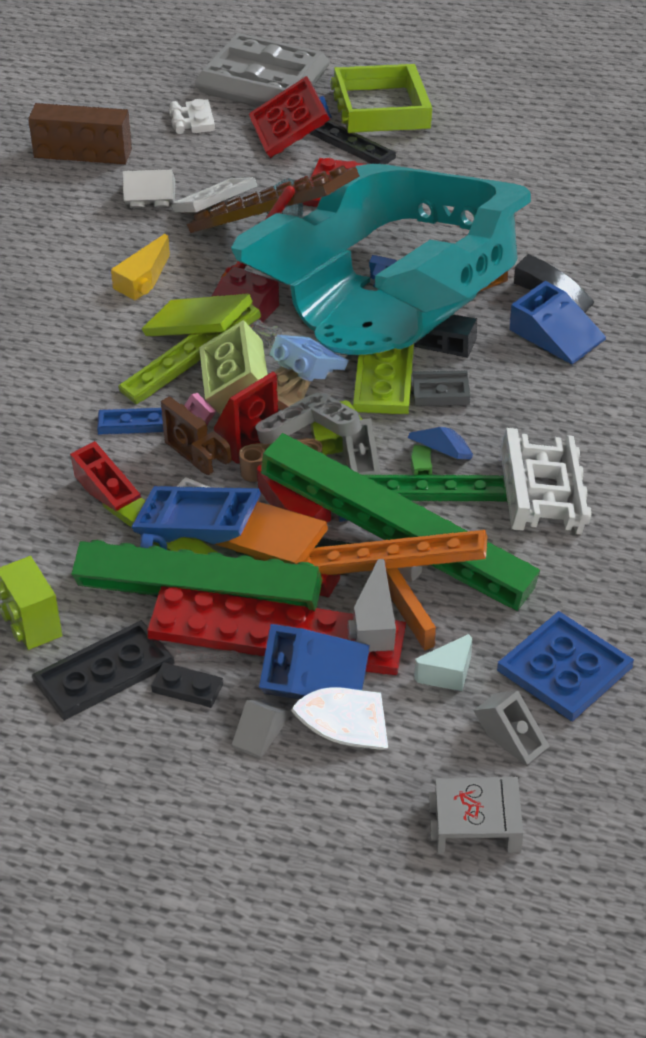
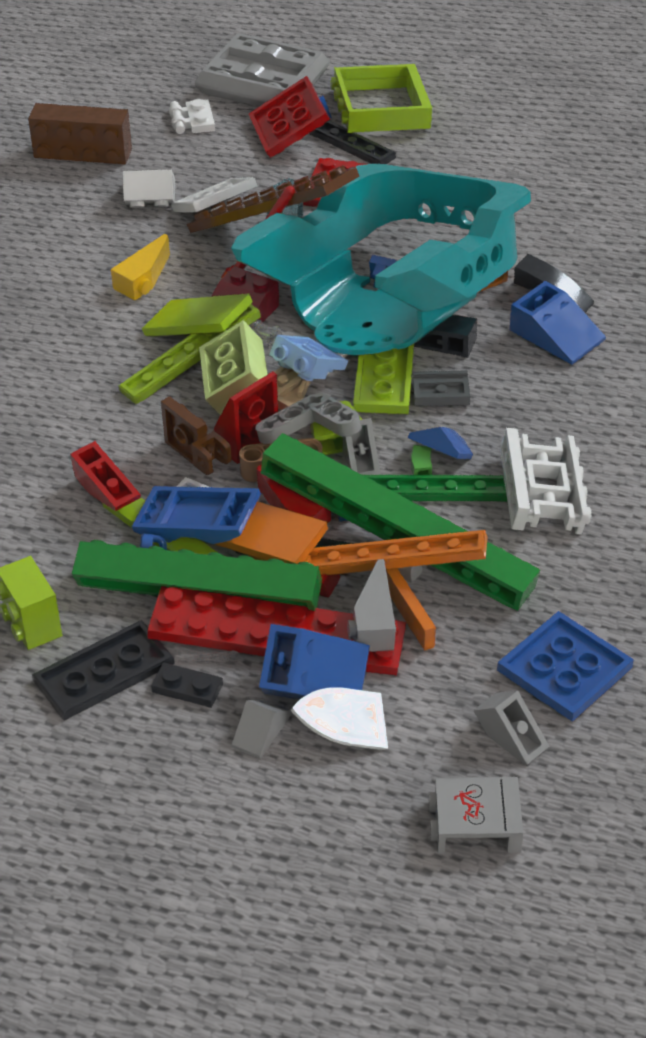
(130, 421): blue tile -> none
(200, 407): bright pink plate -> none
(445, 665): light aqua slope -> none

